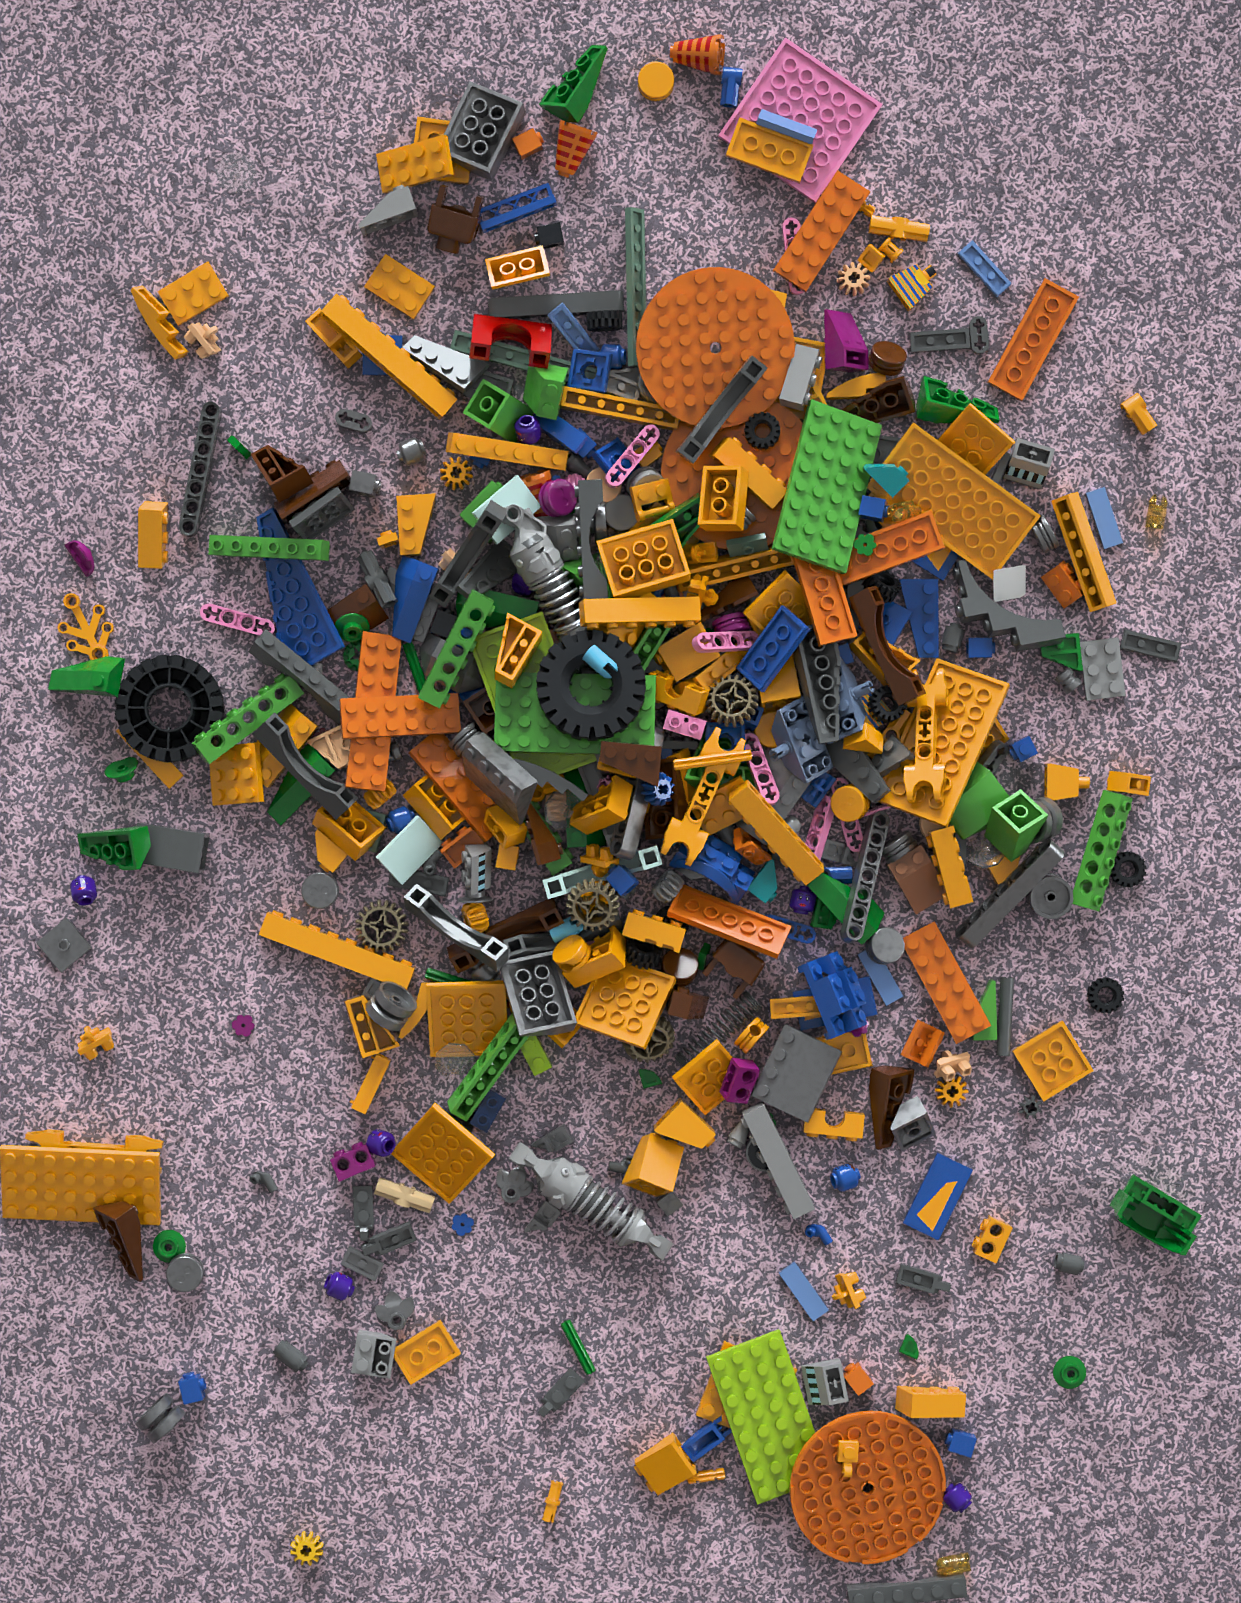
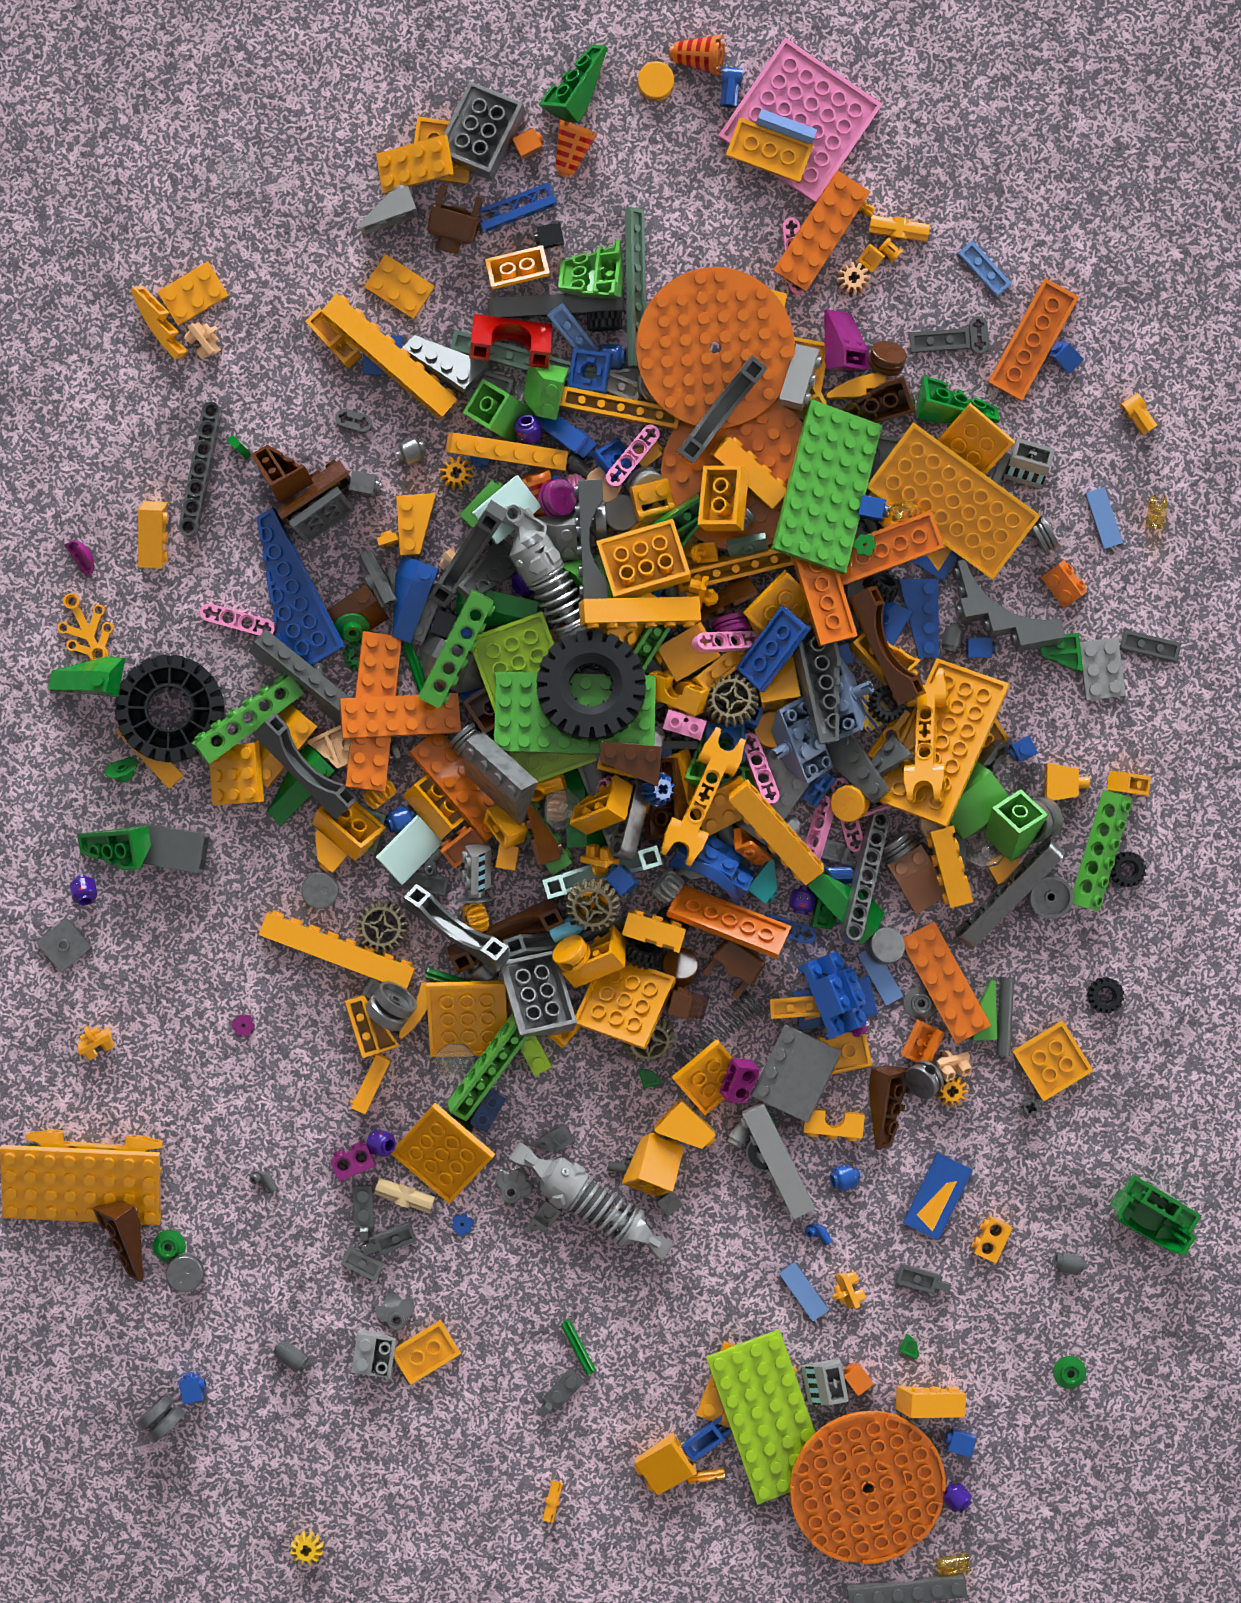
(269, 547): bright green brick -> none
(339, 1286): dark purple head -> none
(516, 649): light orange wedge -> none
(544, 775): dark grey slope -> none
(594, 274): none -> bright green wedge
(597, 660): medium azure piece -> none
(705, 950): green tile -> none
(710, 760): light orange axle -> none
(751, 1035): light orange head -> none
(757, 419): black tyre -> none
(847, 1453): light orange plate -> none
(867, 740): light orange slope -> none
(888, 476): teal slope -> none
(911, 1003): none -> flat silver piece
(911, 1124): flat silver slope -> none
(912, 284): torso -> none
(924, 1079): none -> flat silver head
(1009, 583): white sticker -> none
(1065, 356): none -> blue brick
(1068, 680): flat silver wheel -> none
(1083, 551): light orange brick -> none

